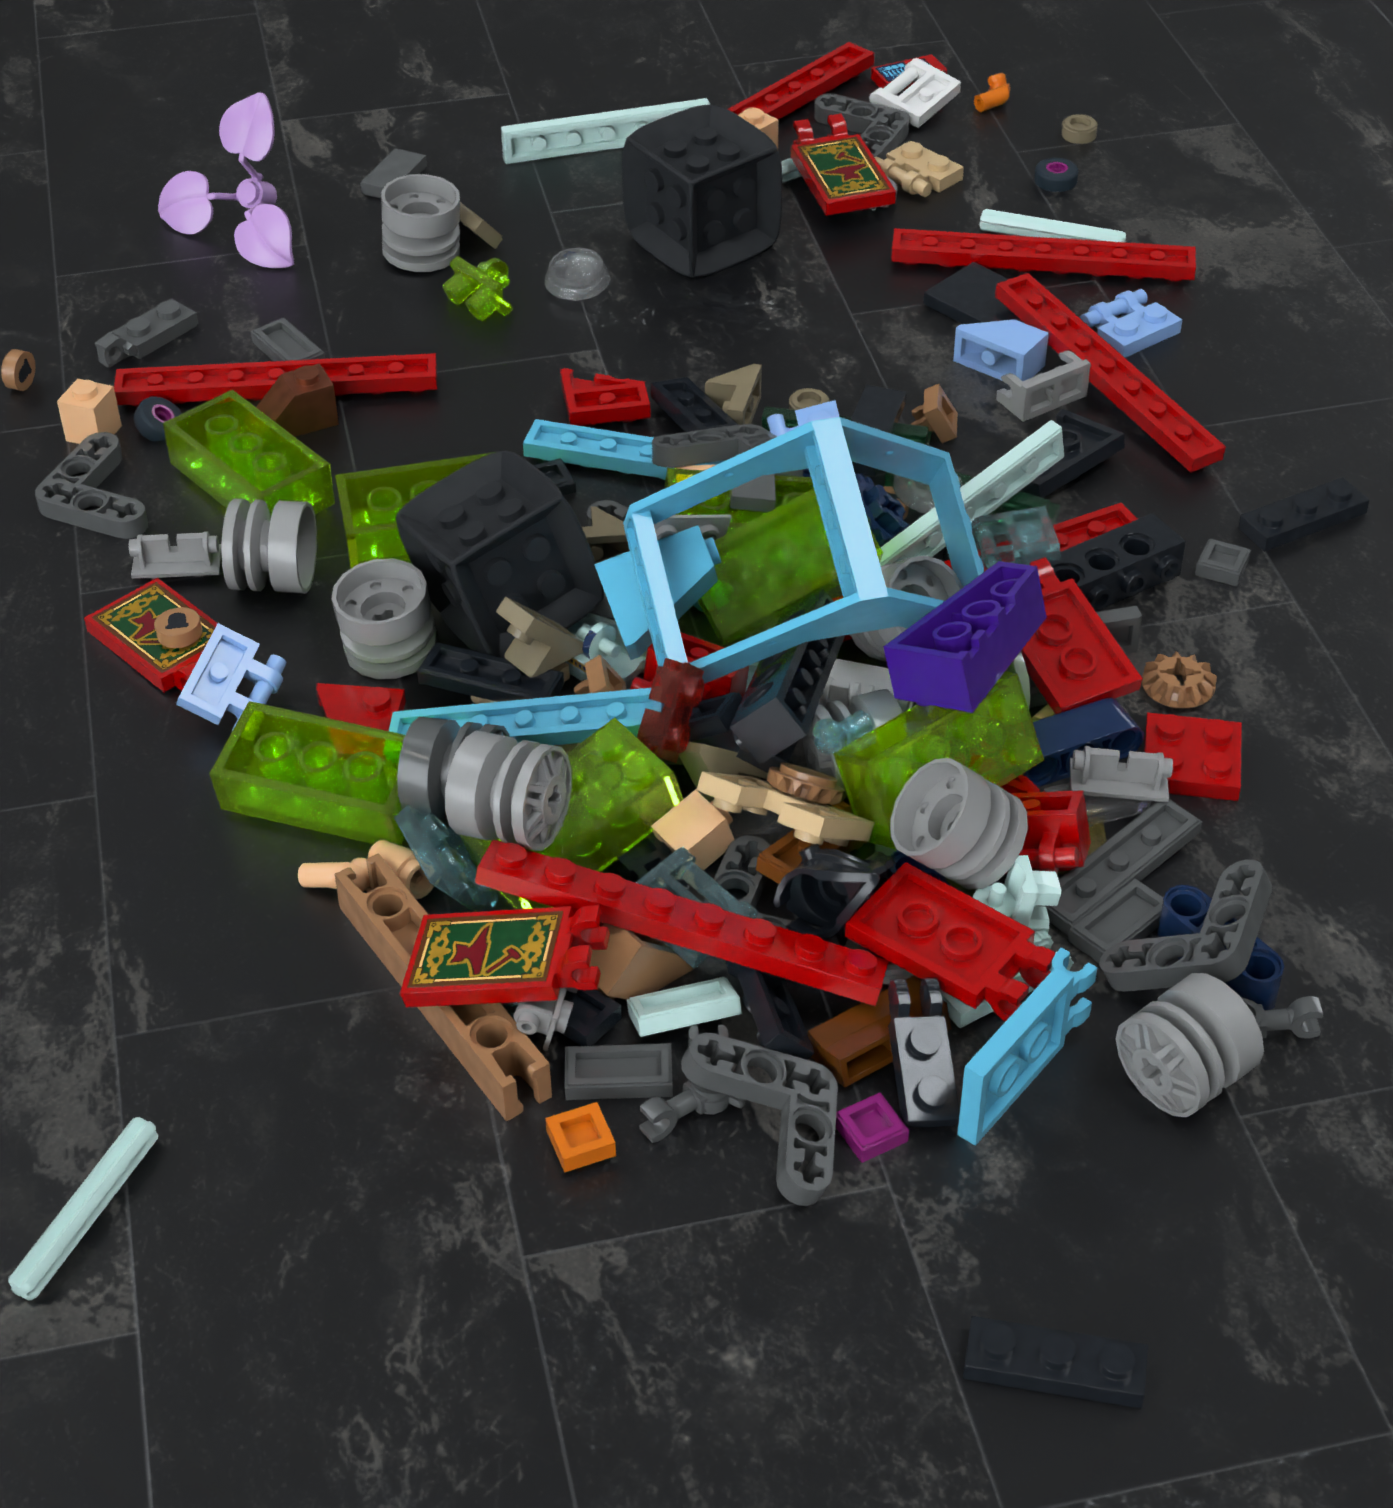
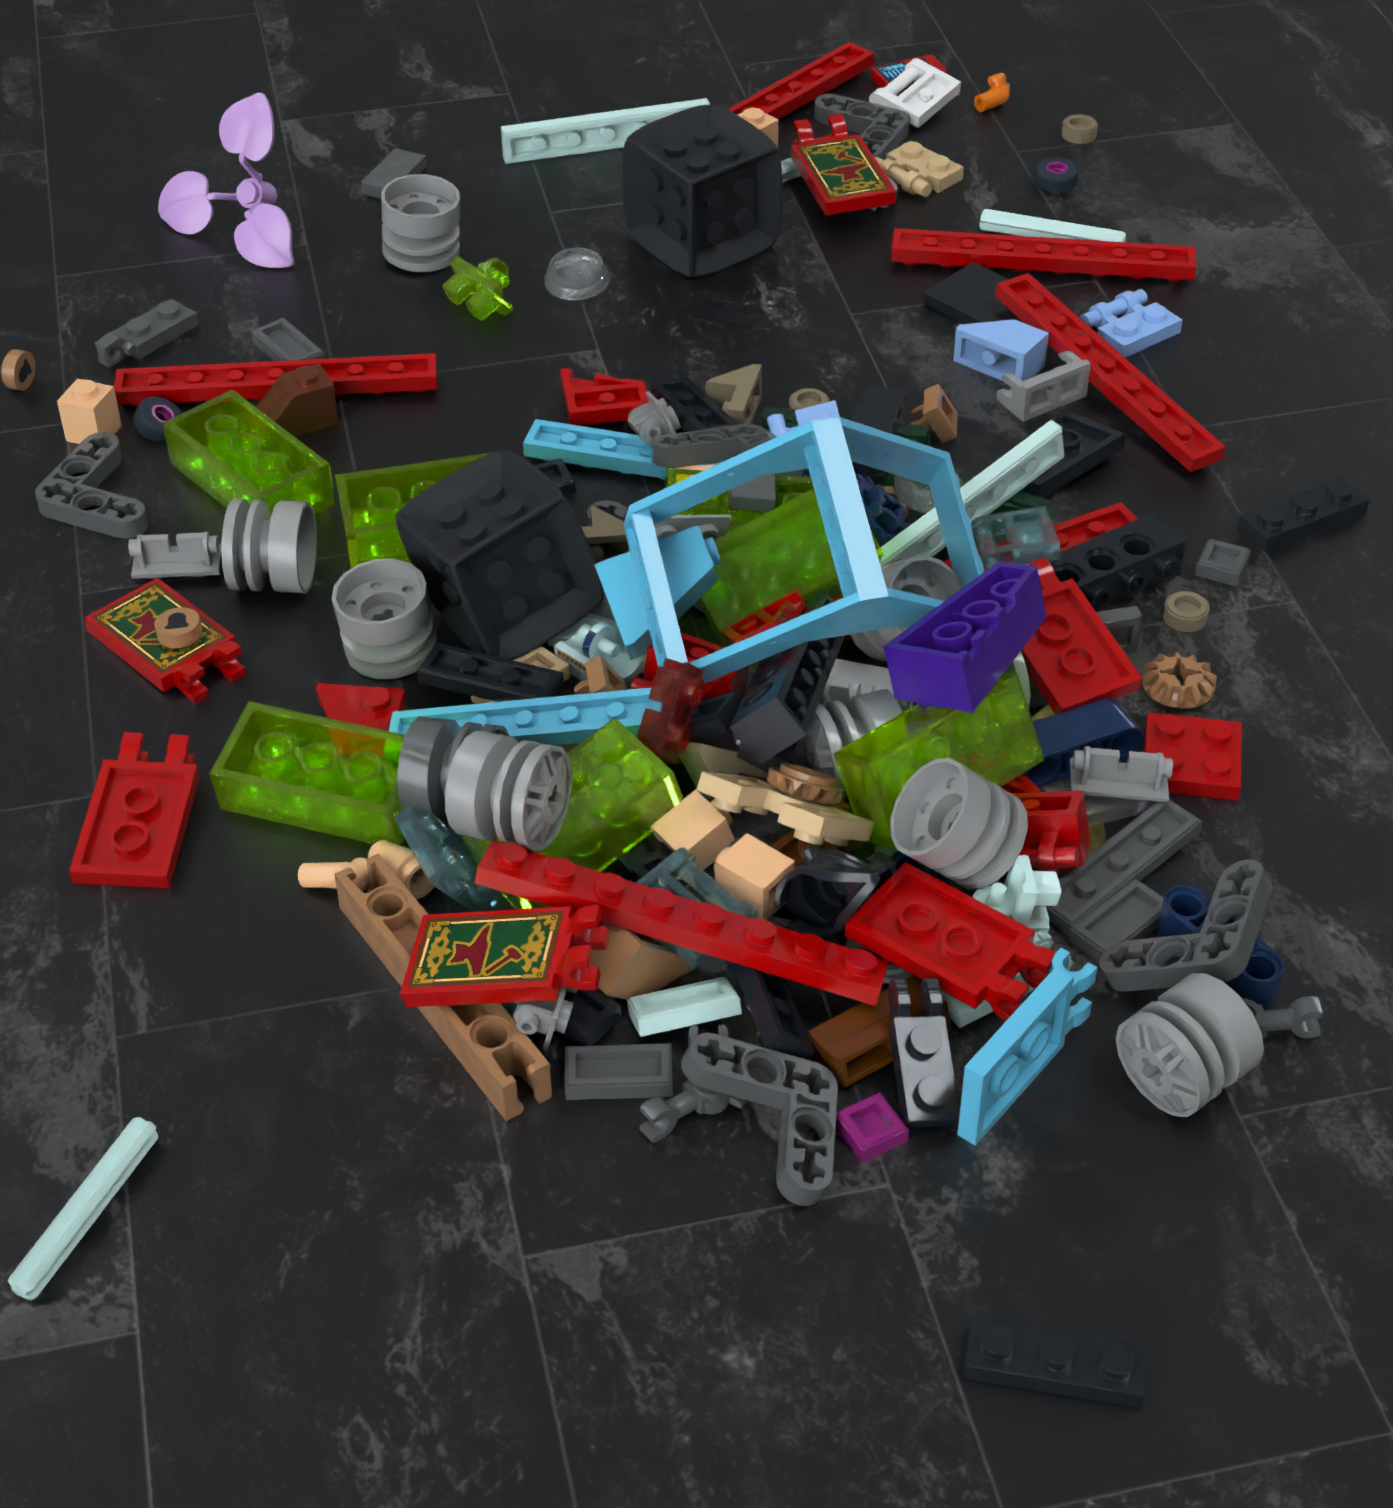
(137, 816): none -> red tile
(219, 672): light blue plate -> none
(479, 226): dark tan tile -> none
(537, 641): dark tan slope -> none
(580, 1137): orange plate -> none
(653, 419): none -> light grey hinge
(752, 873): none -> light nougat brick
(765, 618): none -> red wing
(834, 735): clear light blue arm -> none
(1186, 611): none -> dark tan tile

